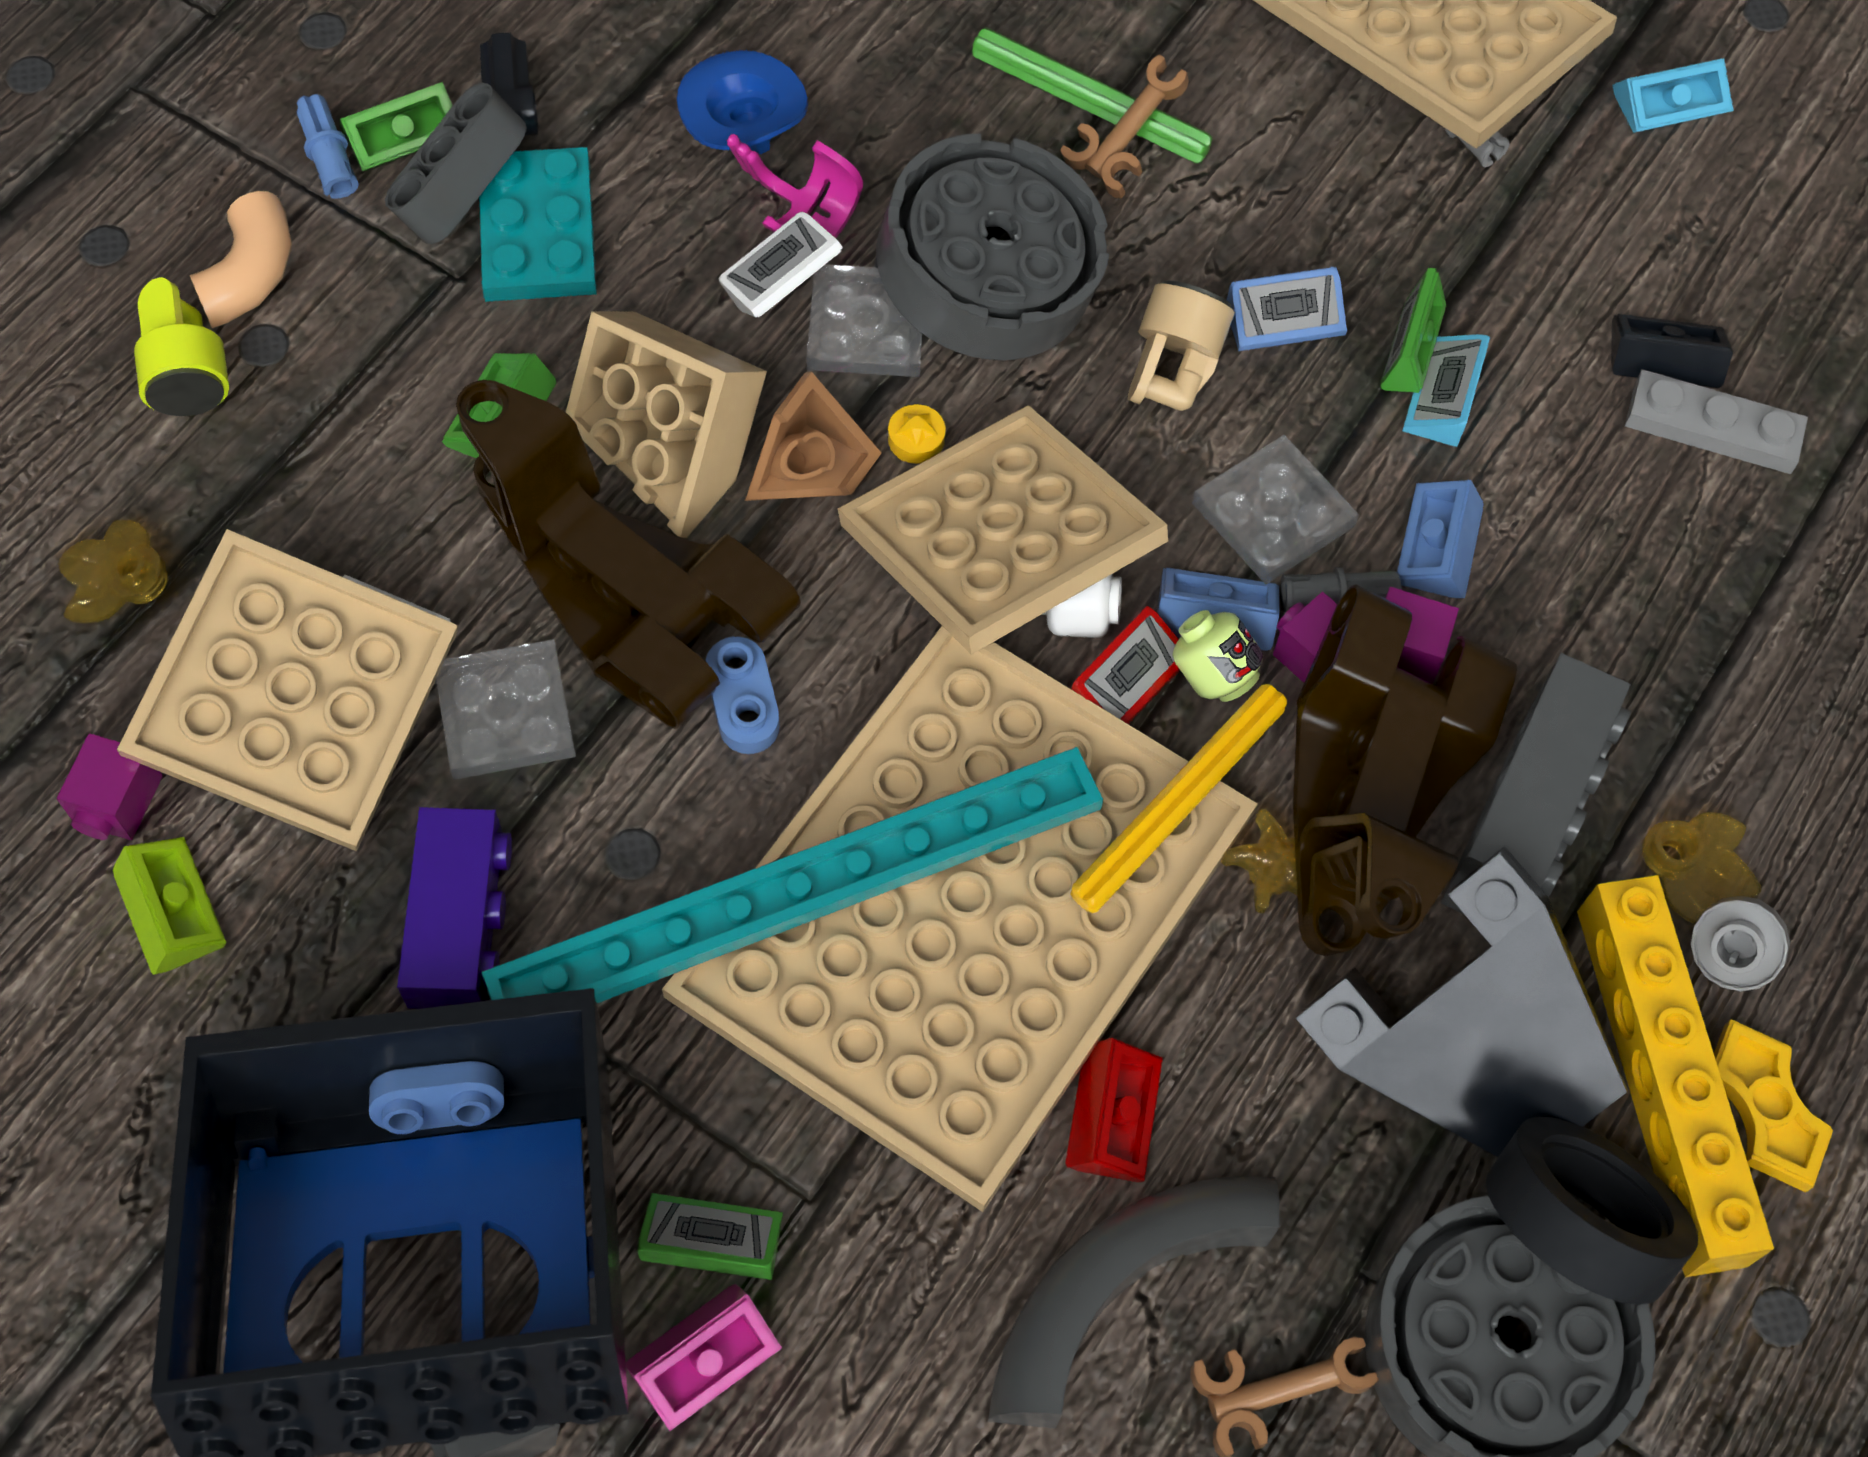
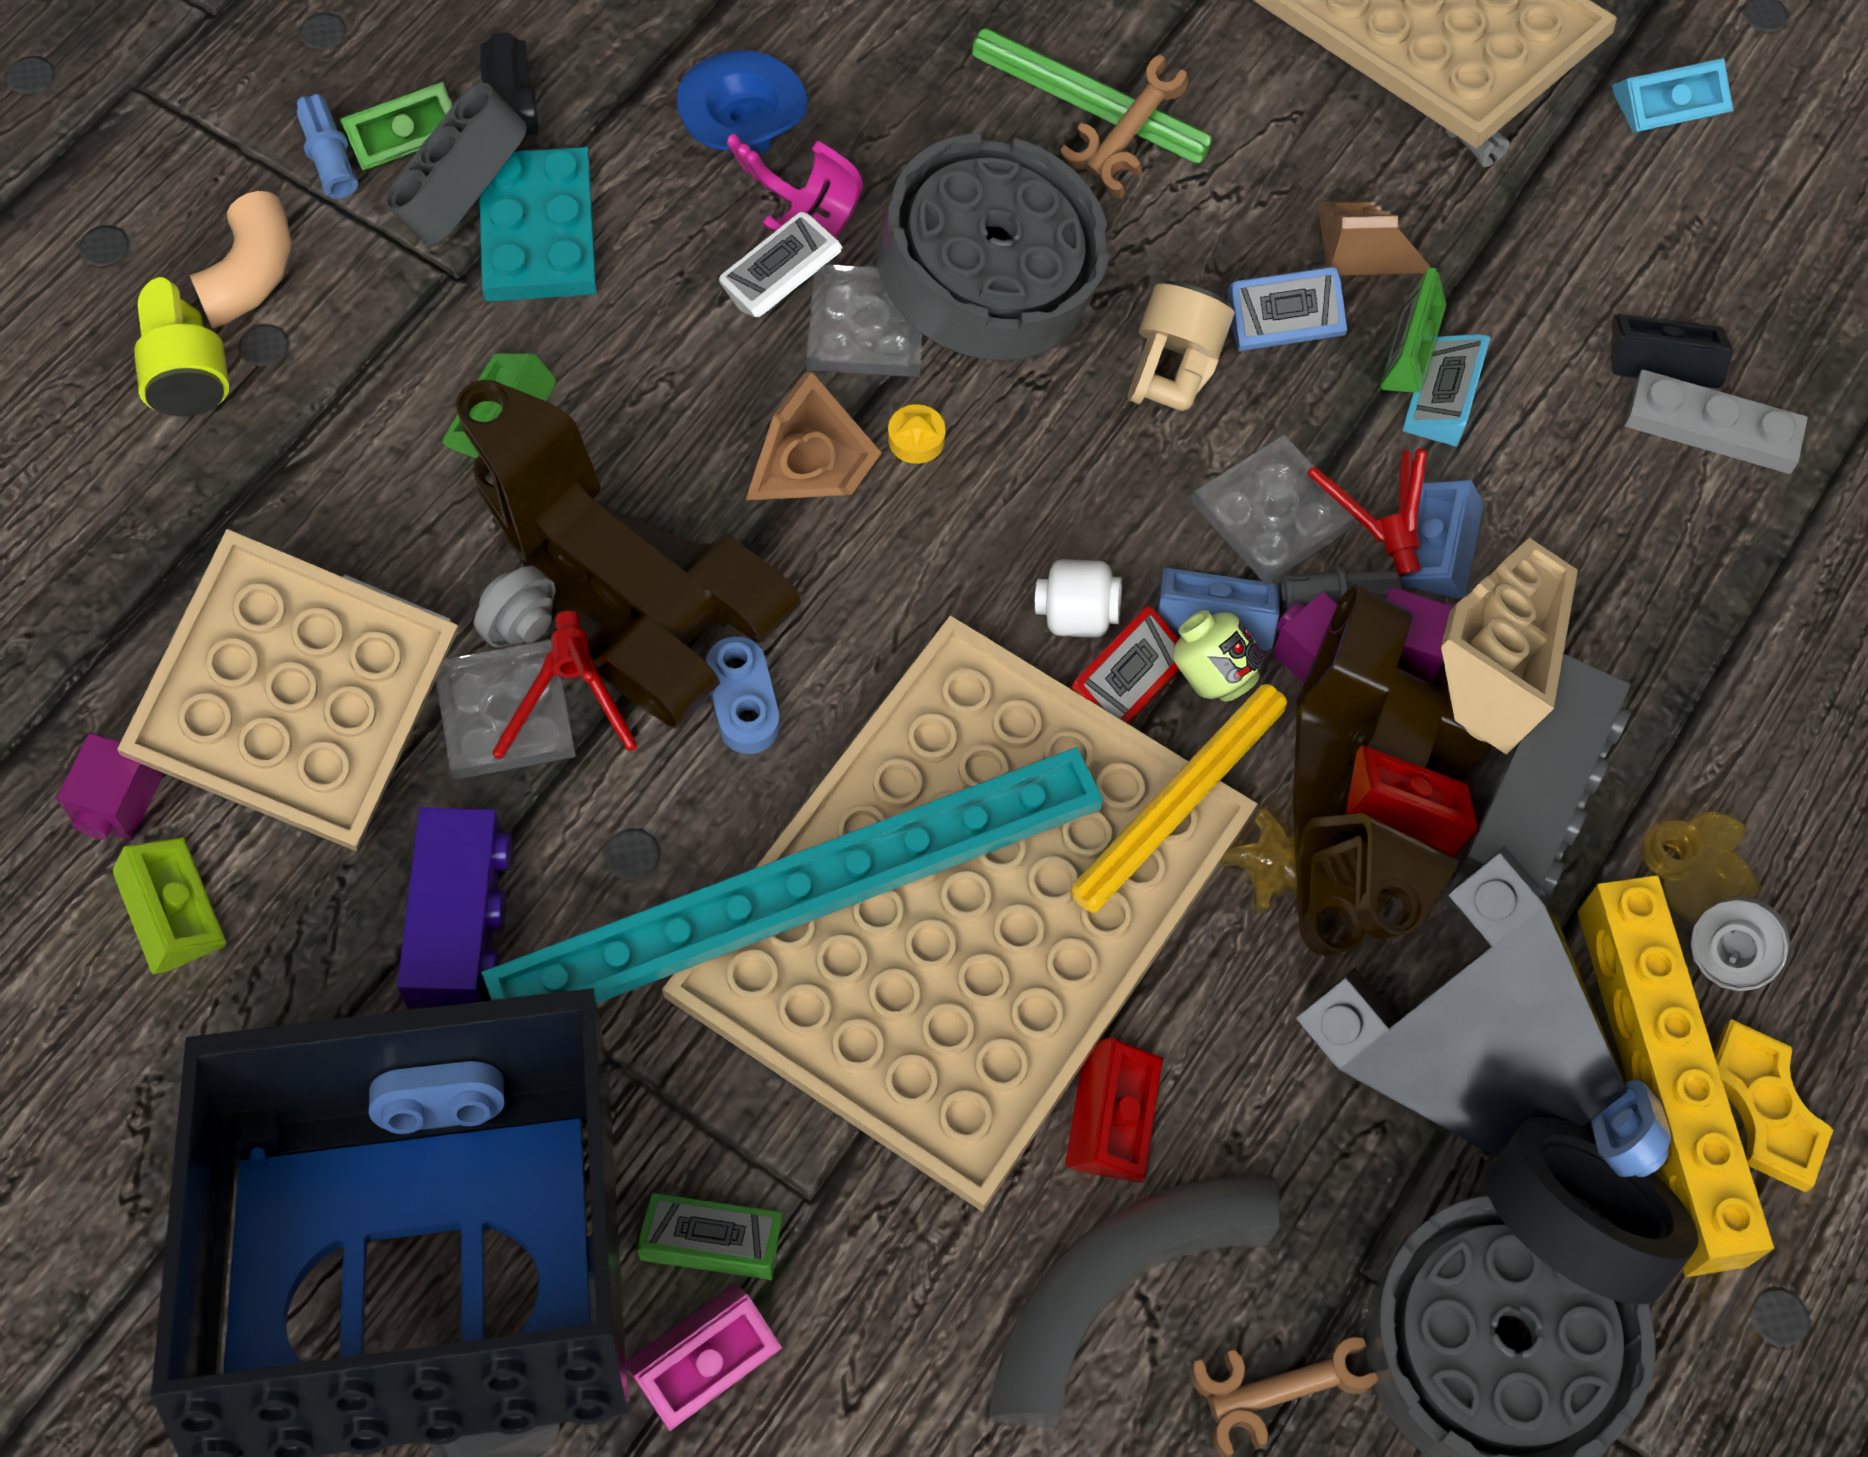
(112, 572): clear yellow plate -> none
(515, 607): none -> light grey plate
(569, 660): none -> red plant
(664, 412): tan wedge -> none
(1002, 528): tan plate -> none
(1366, 240): none -> medium nougat slope
(1397, 530): none -> red plant
(1412, 799): none -> red slope
(1509, 646): none -> tan wedge
(1633, 1132): none -> medium blue plate

